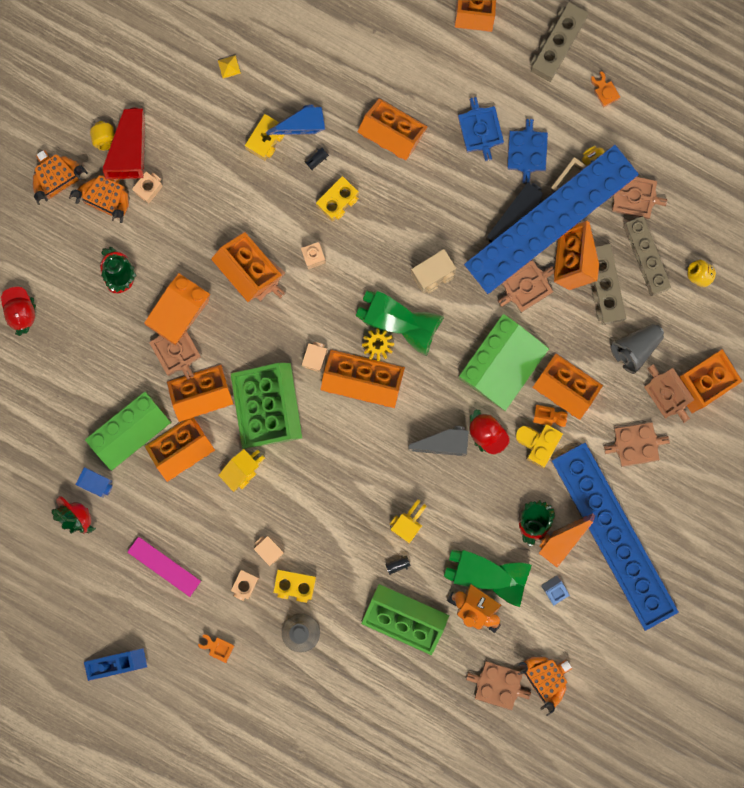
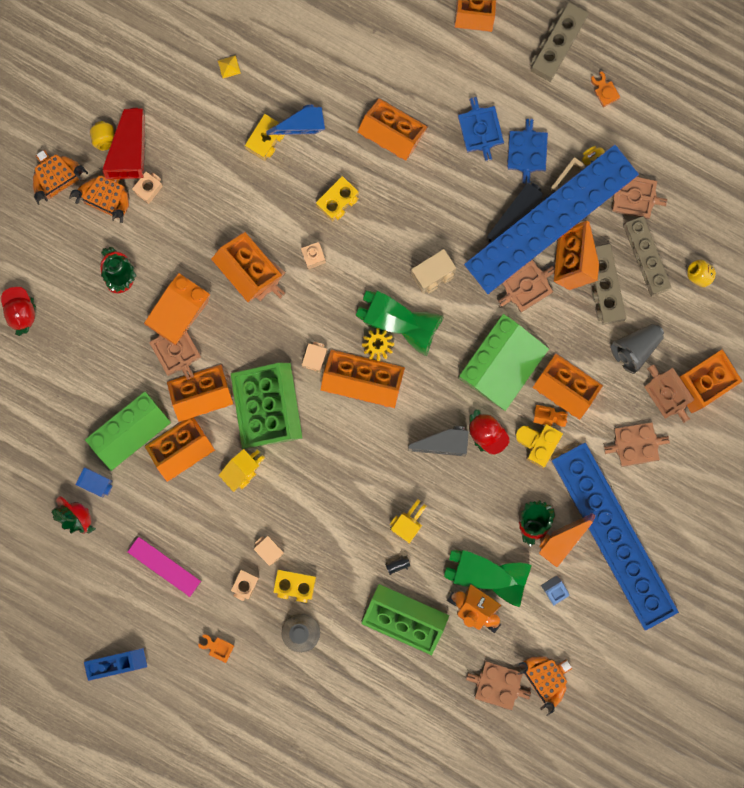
(316, 158): black pin -> none

